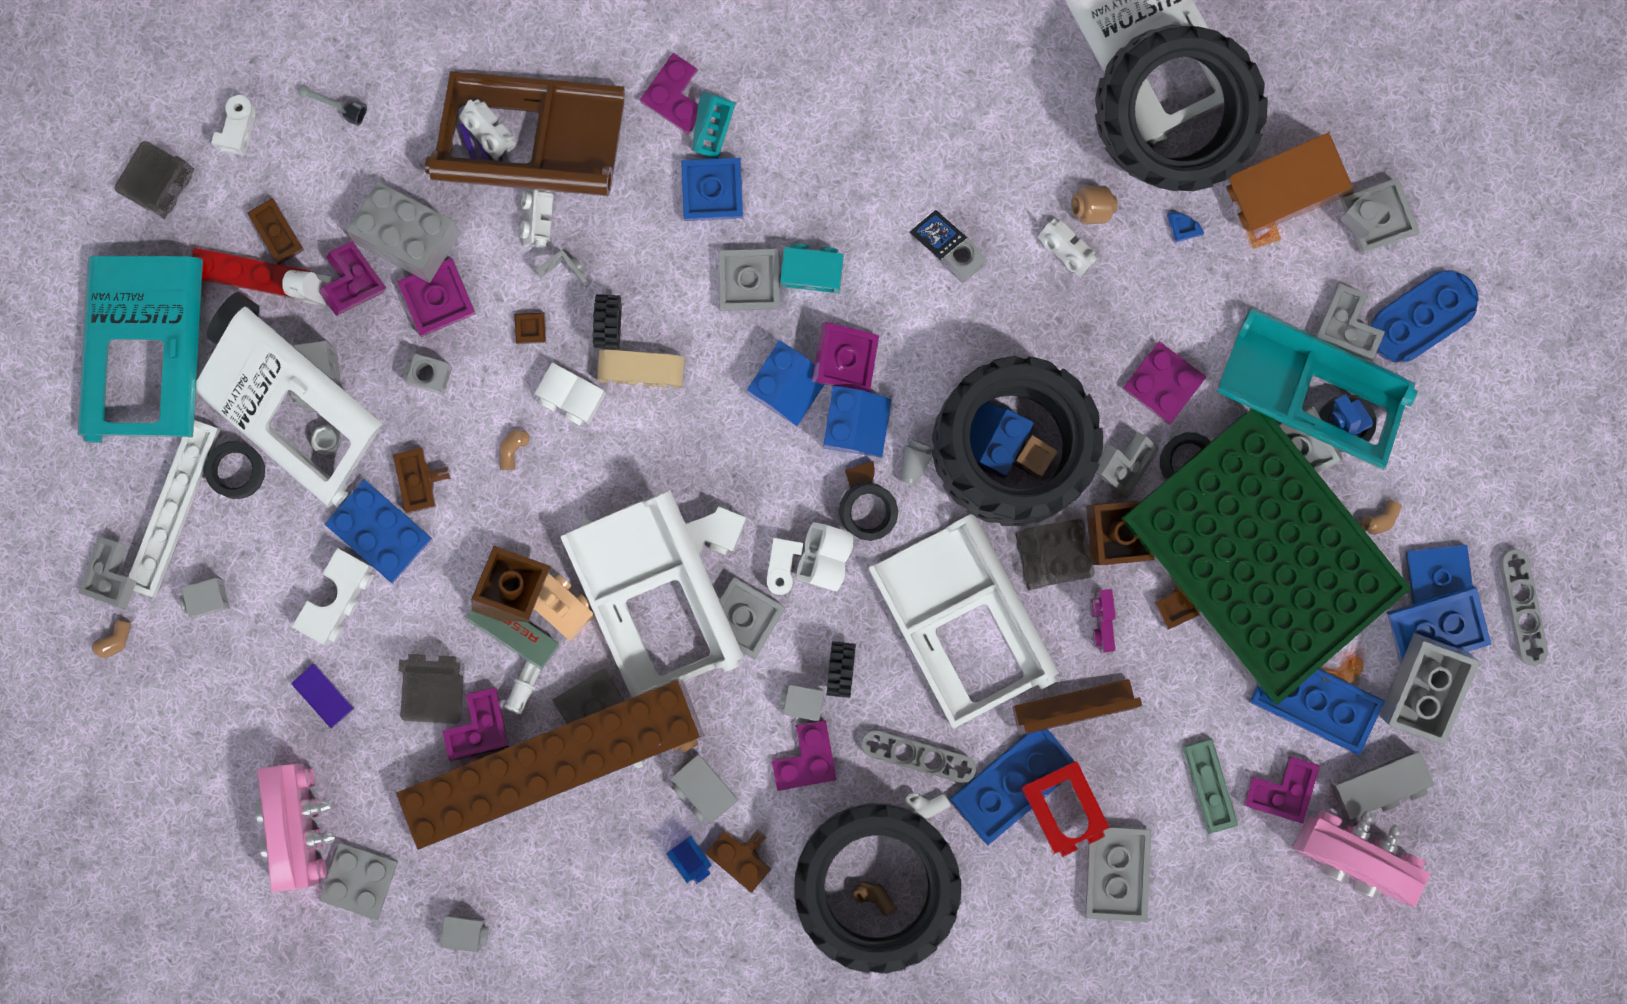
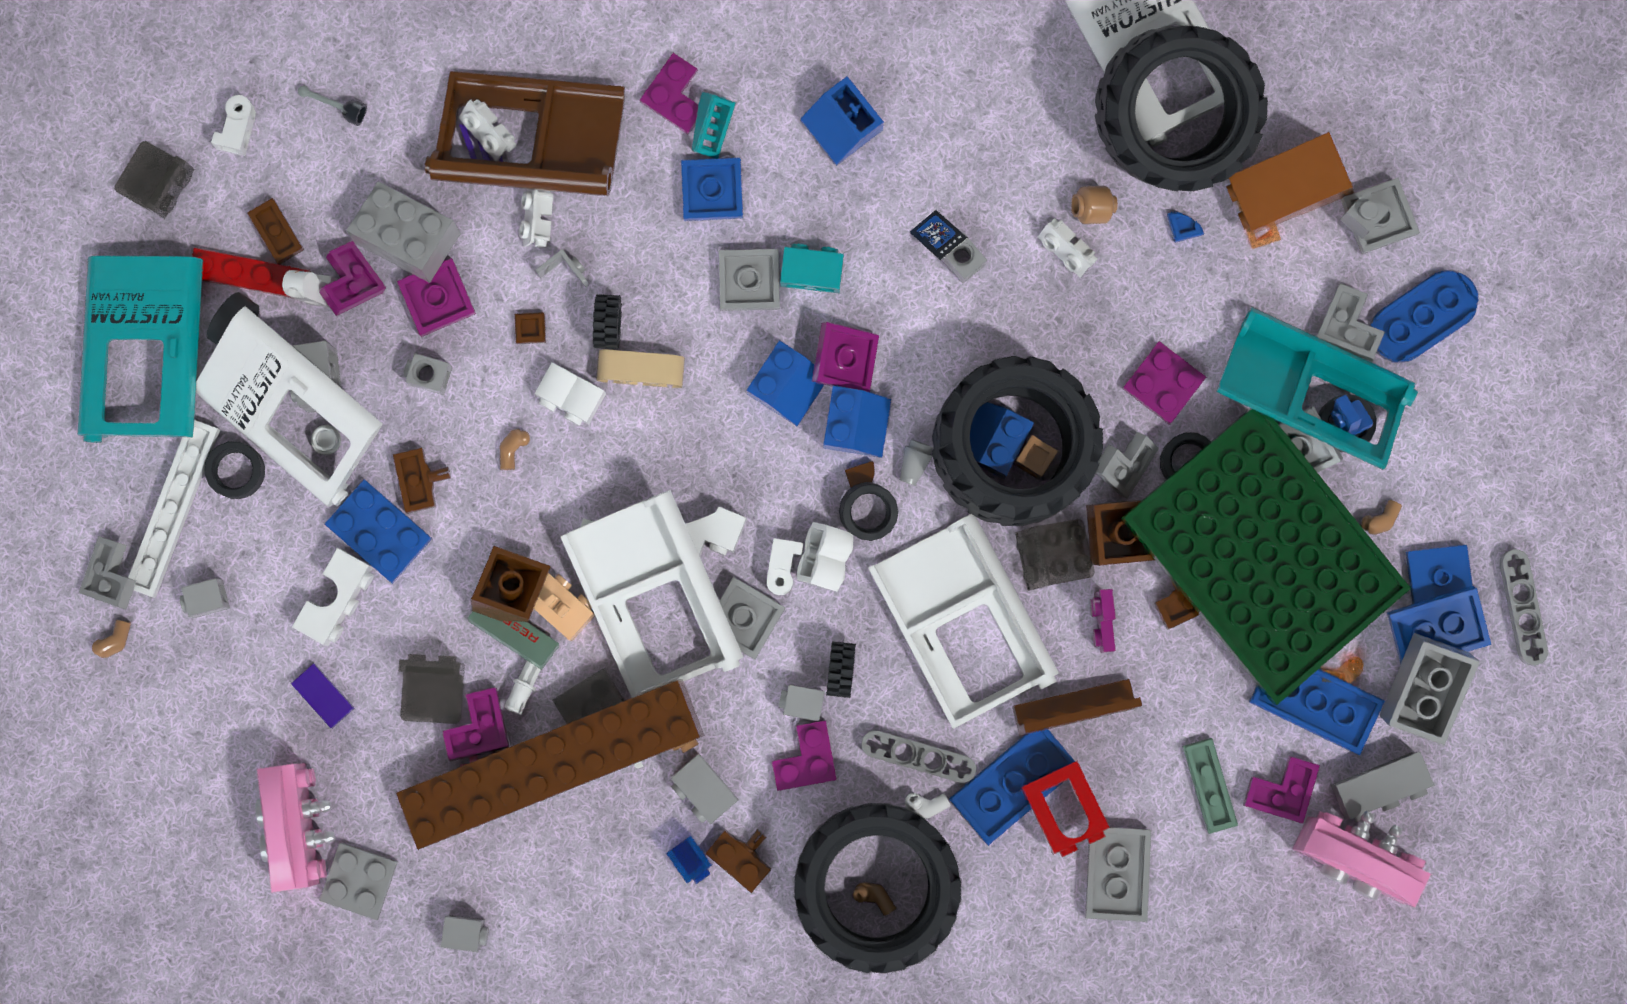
(842, 121): none -> blue slope

